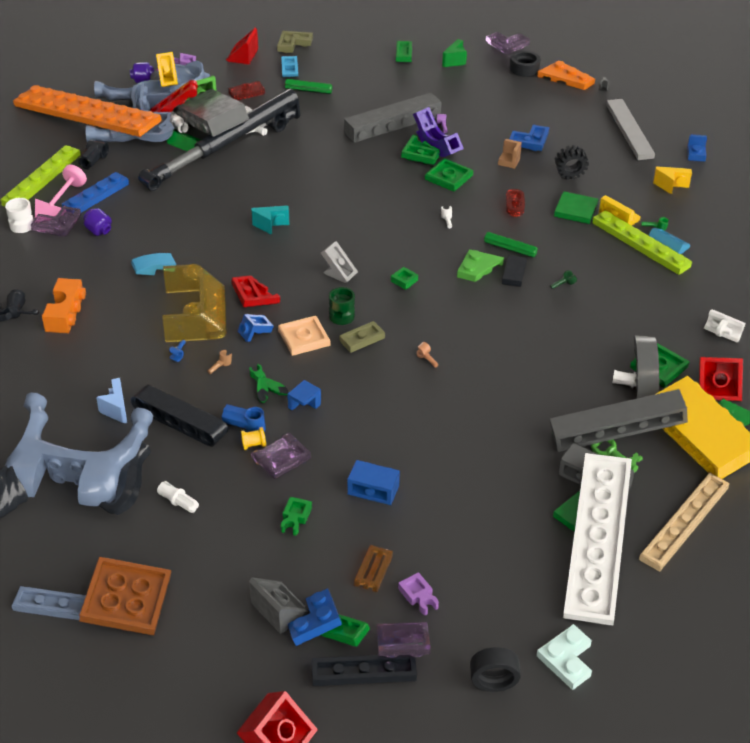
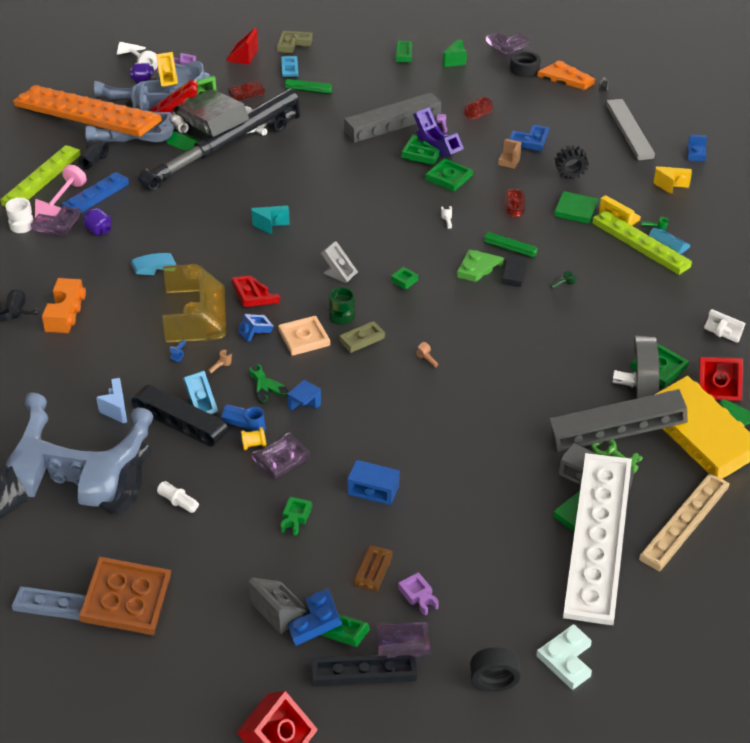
(146, 56): none -> white piece
(200, 392): none -> slope
(478, 108): none -> clear red plate

